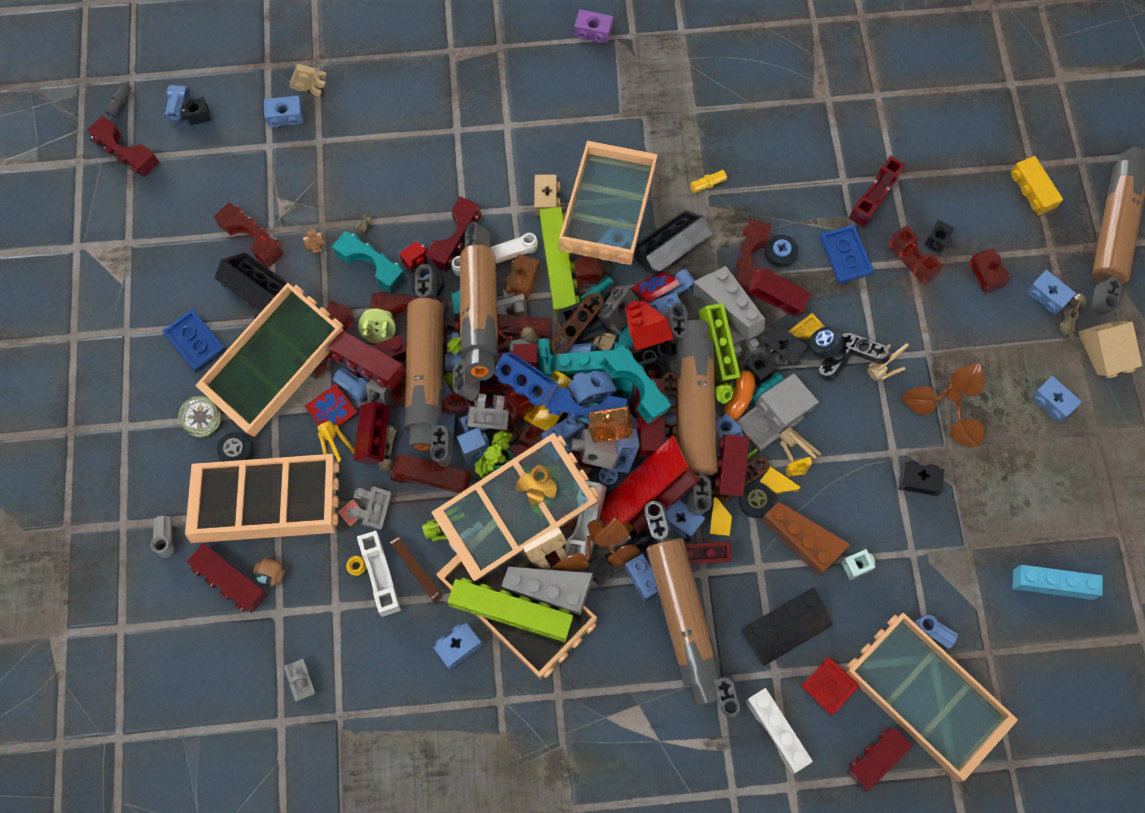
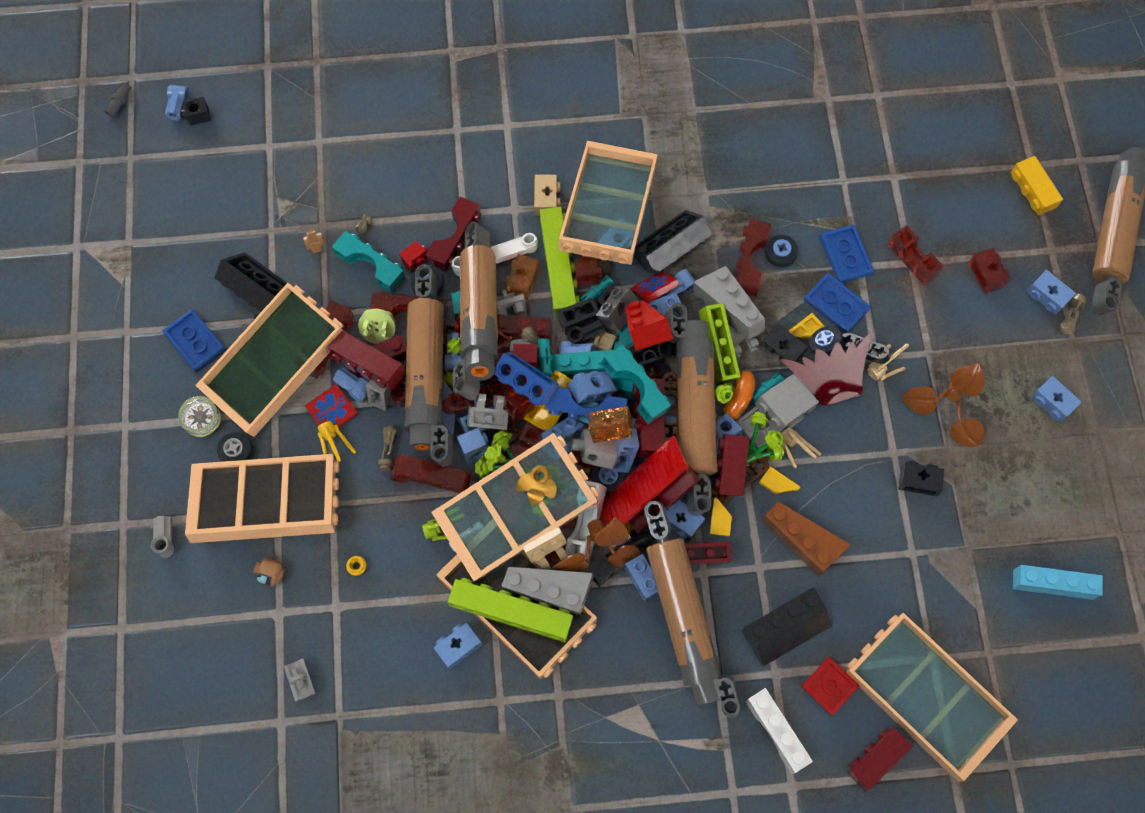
(138, 158): dark red arch -> none
(227, 578): dark red brick -> none
(234, 221): clear red arch -> none
(276, 106): medium blue brick -> none
(306, 79): tan plate -> none
(345, 511): tile -> none
(371, 433): dark red brick -> none
(375, 509): light grey plate -> none
(379, 573): white arch -> none
(415, 568): reddish brown beam -> none
(578, 325): reddish brown beam -> none
(593, 26): medium lavender brick -> none
(708, 181): yellow pin -> none
(759, 494): black wheel -> none
(760, 375): black brick -> none
(773, 441): none -> lime plant
(779, 292): dark red brick -> none
(798, 467): yellow tile -> none
(835, 376): none -> piece
(837, 303): none -> blue tile
(864, 558): light aqua brick -> none
(877, 191): dark red arch -> none
(938, 632): medium blue piece -> none
(941, 230): black brick -> none
(1112, 348): tan slope -> none

